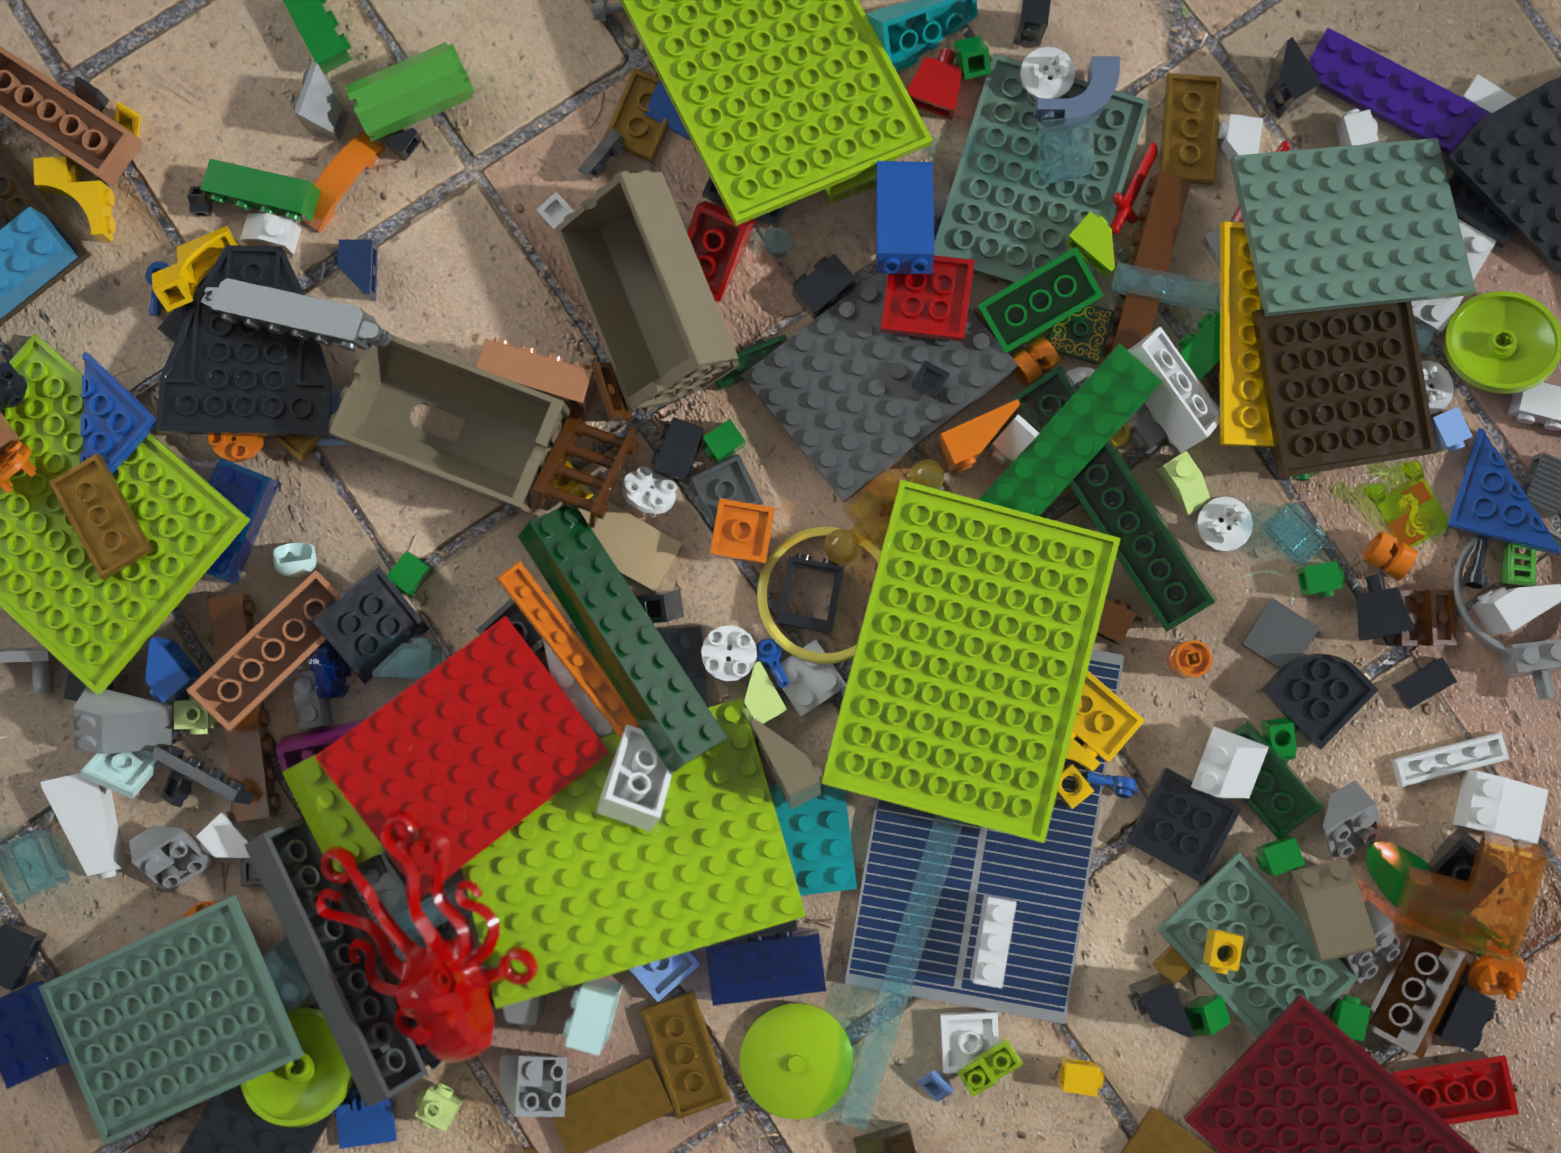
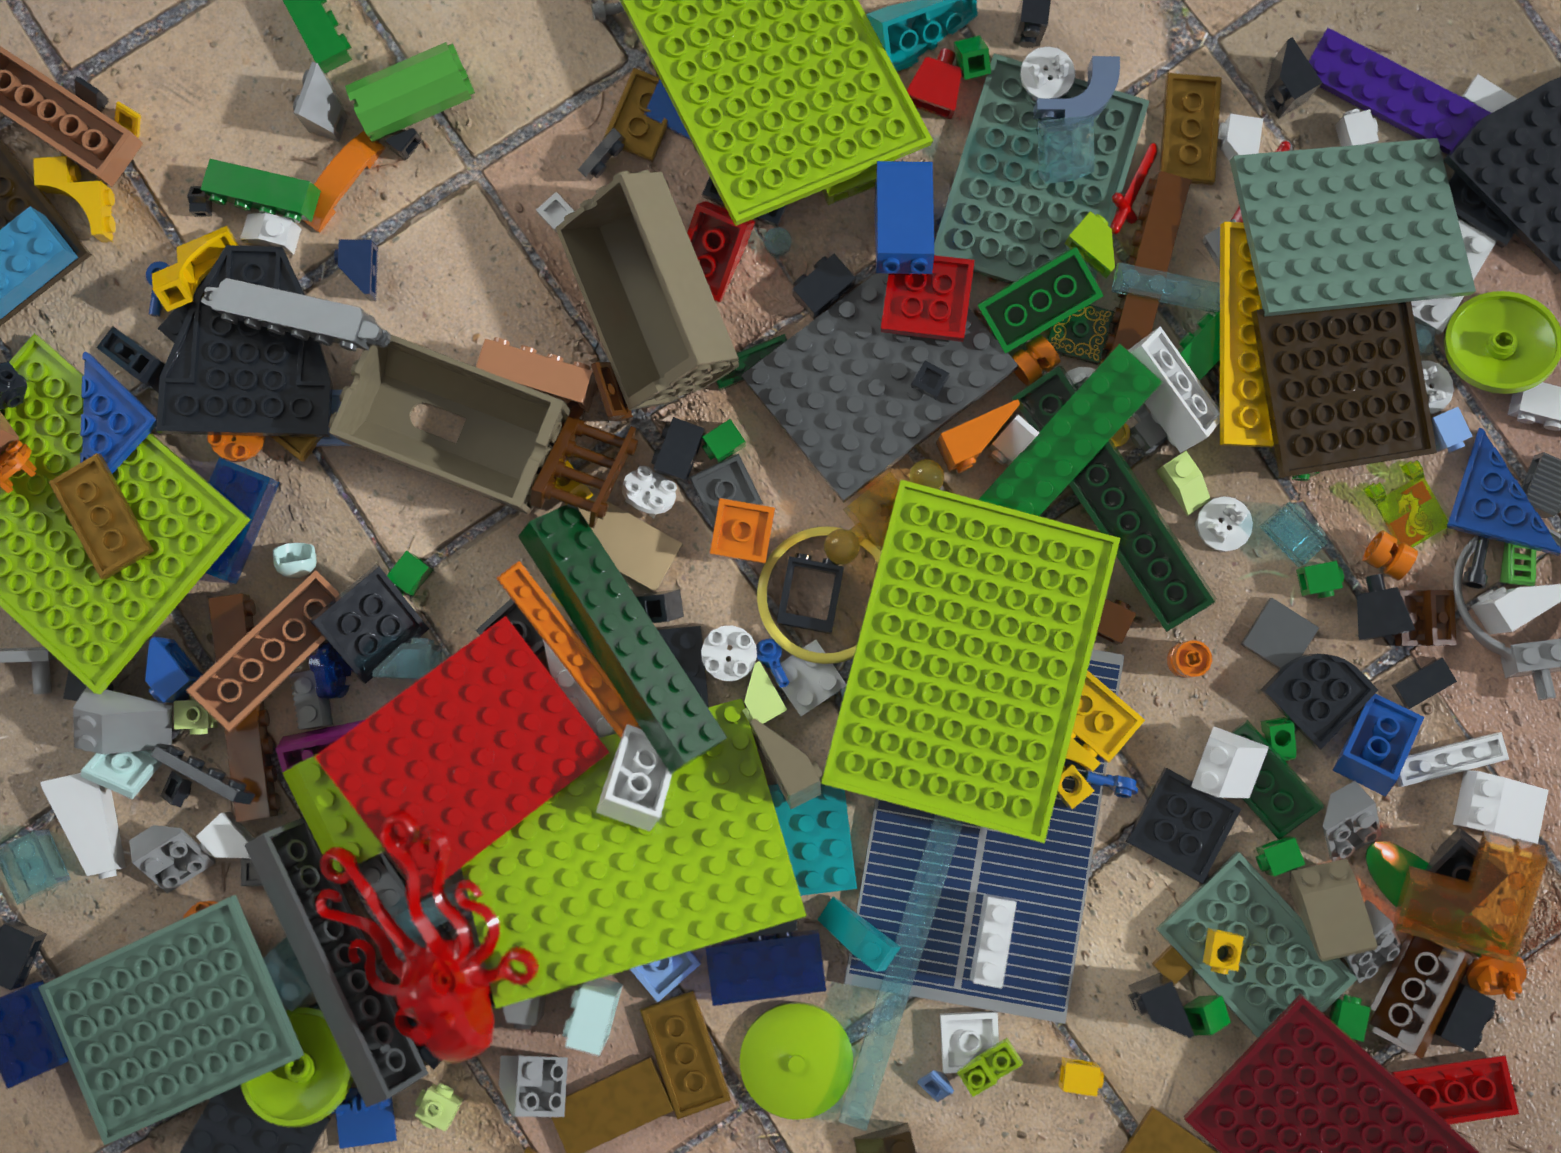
(132, 357): none -> black slope
(858, 935): none -> teal slope
(1378, 744): none -> blue slope

